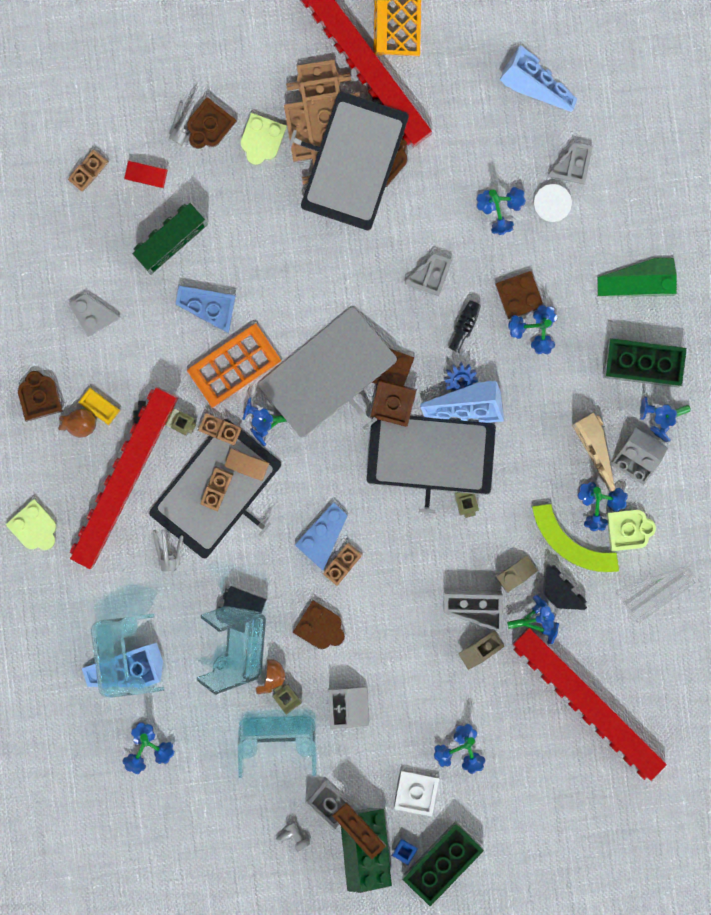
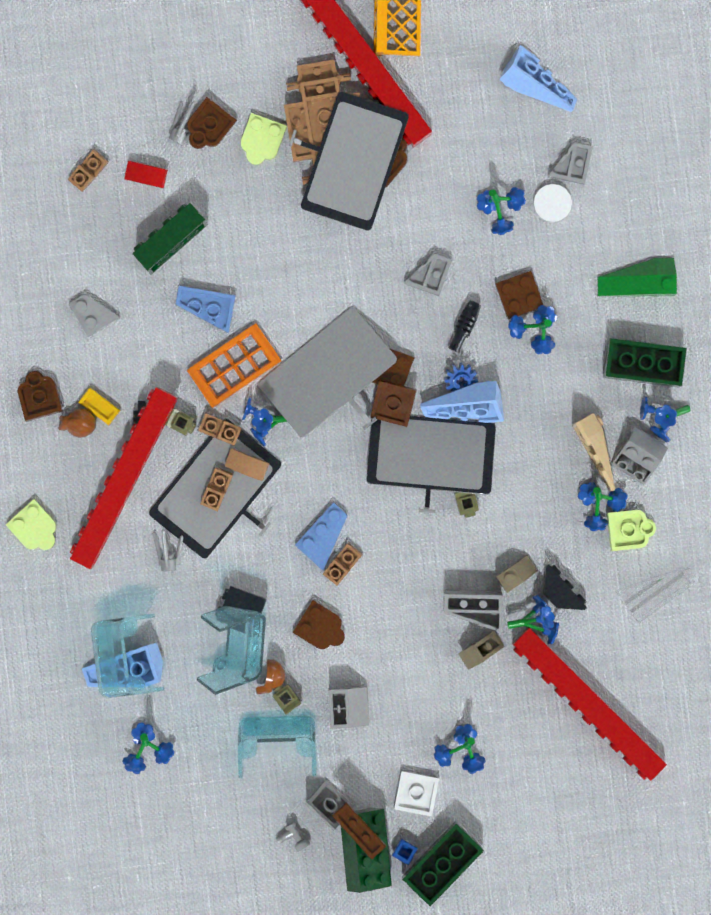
(569, 549): lime tile -> none

